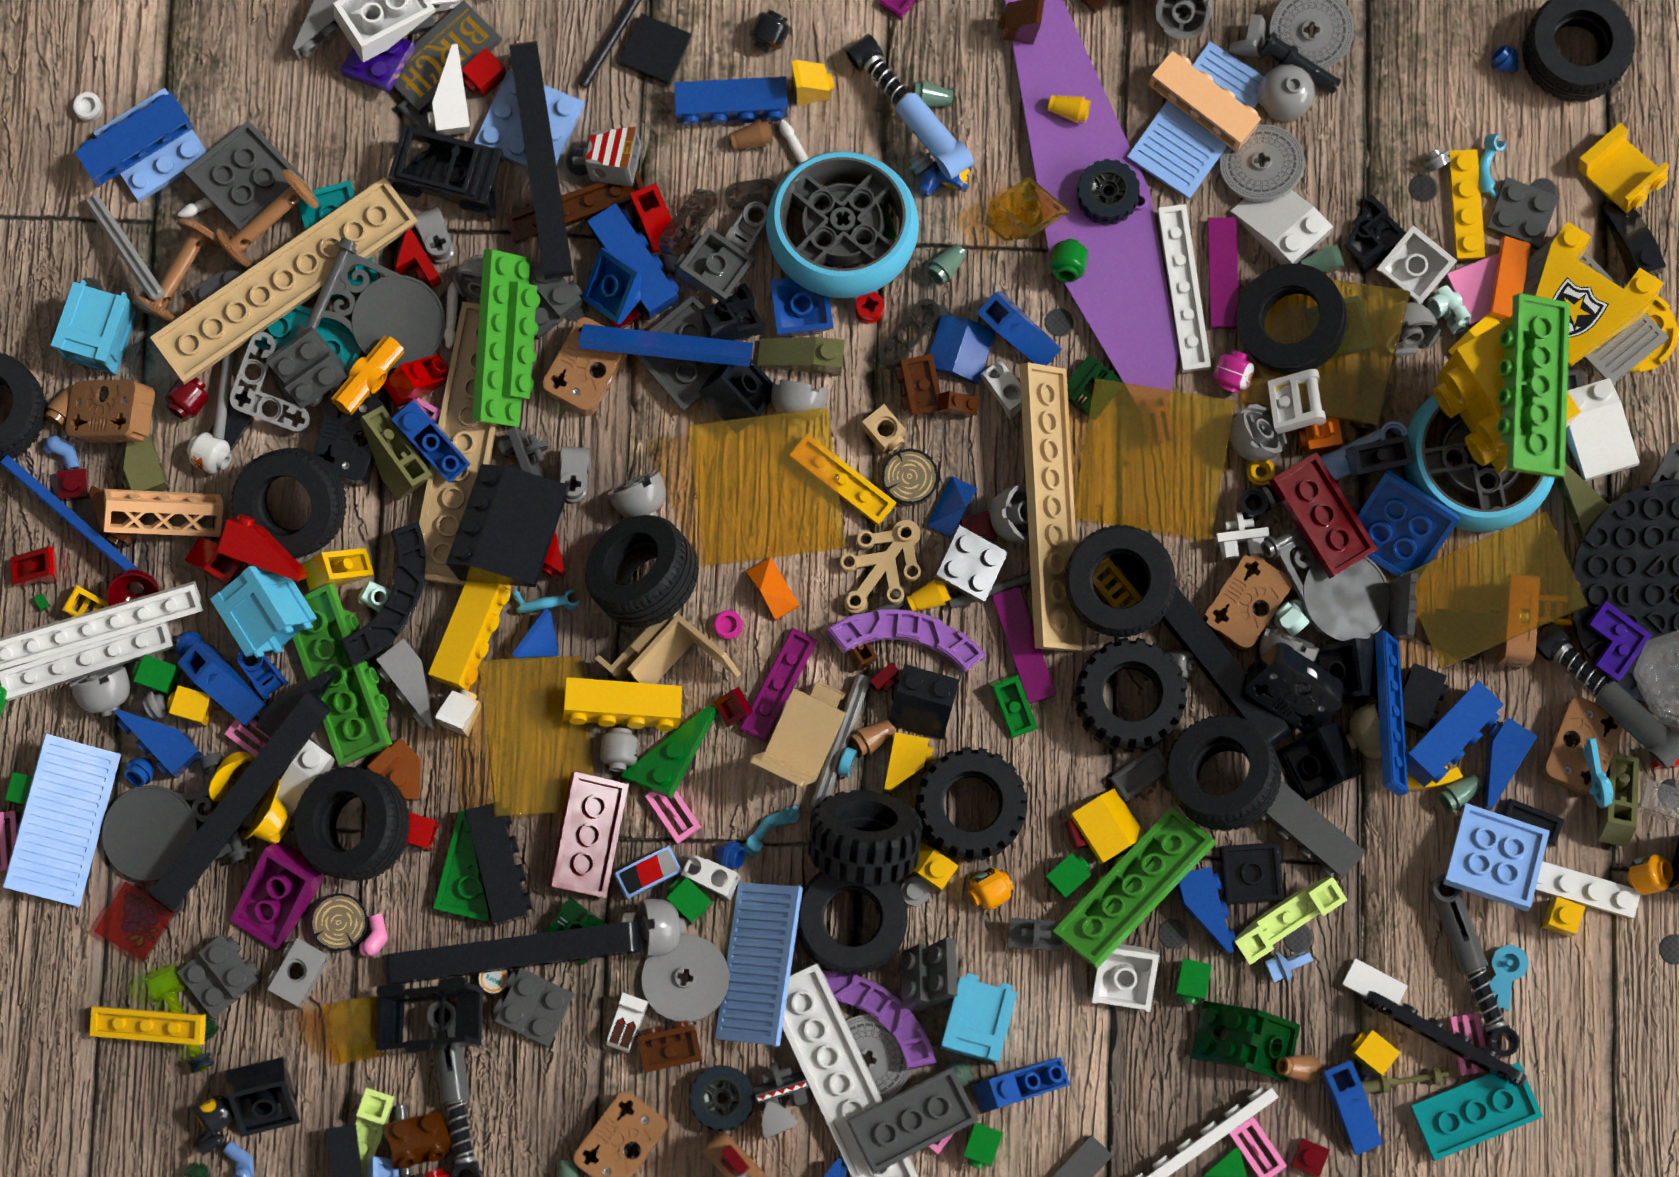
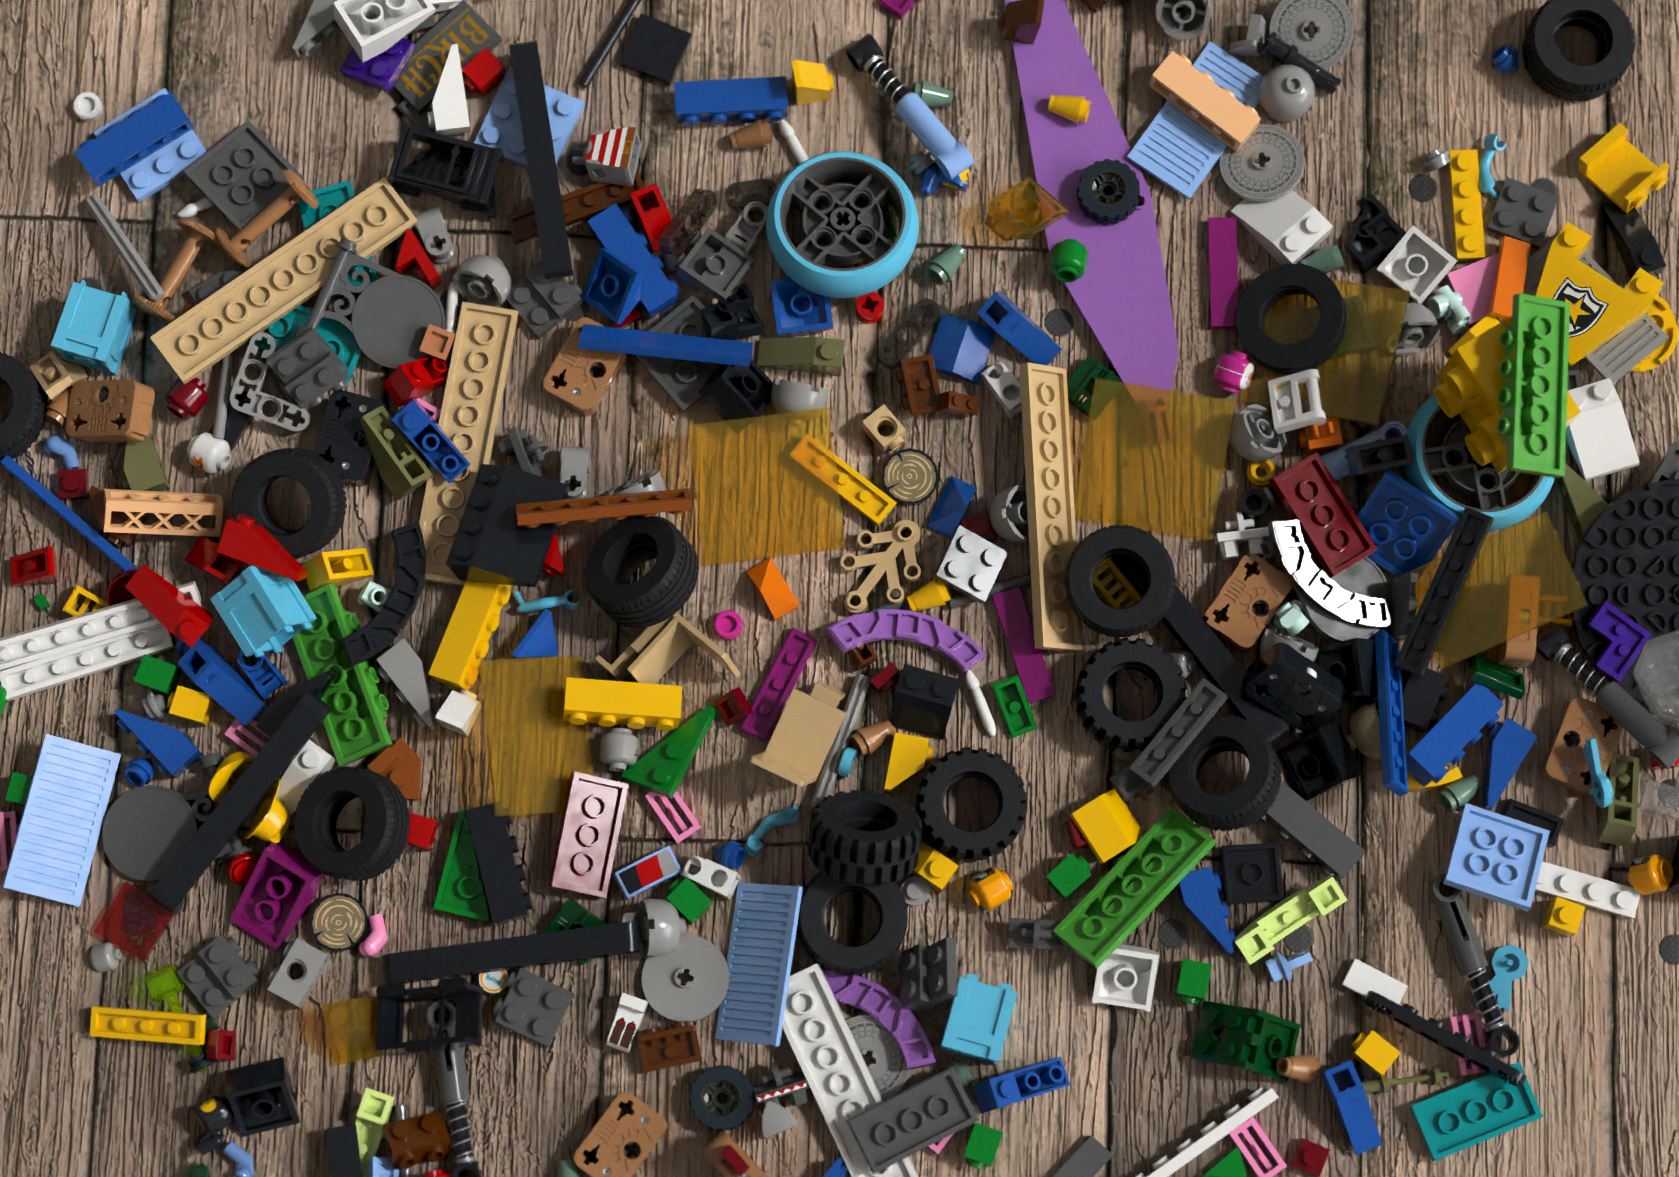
(56, 374): none -> tan slope
(102, 691): light grey cylinder -> none
(105, 957): none -> light grey piece
(170, 605): none -> red slope
(221, 1045): none -> dark red plate
(241, 868): none -> red piece
(367, 375): light orange piece -> none
(437, 342): none -> nougat plate
(504, 339): bright green plate -> none
(613, 506): none -> dark orange plate
(769, 31): black head -> none
(974, 685): none -> white piece
(1178, 732): none -> dark grey plate
(1184, 288): white plate -> none
(1319, 586): none -> tile
(1444, 591): none -> black plate
(1496, 677): none -> dark green tile

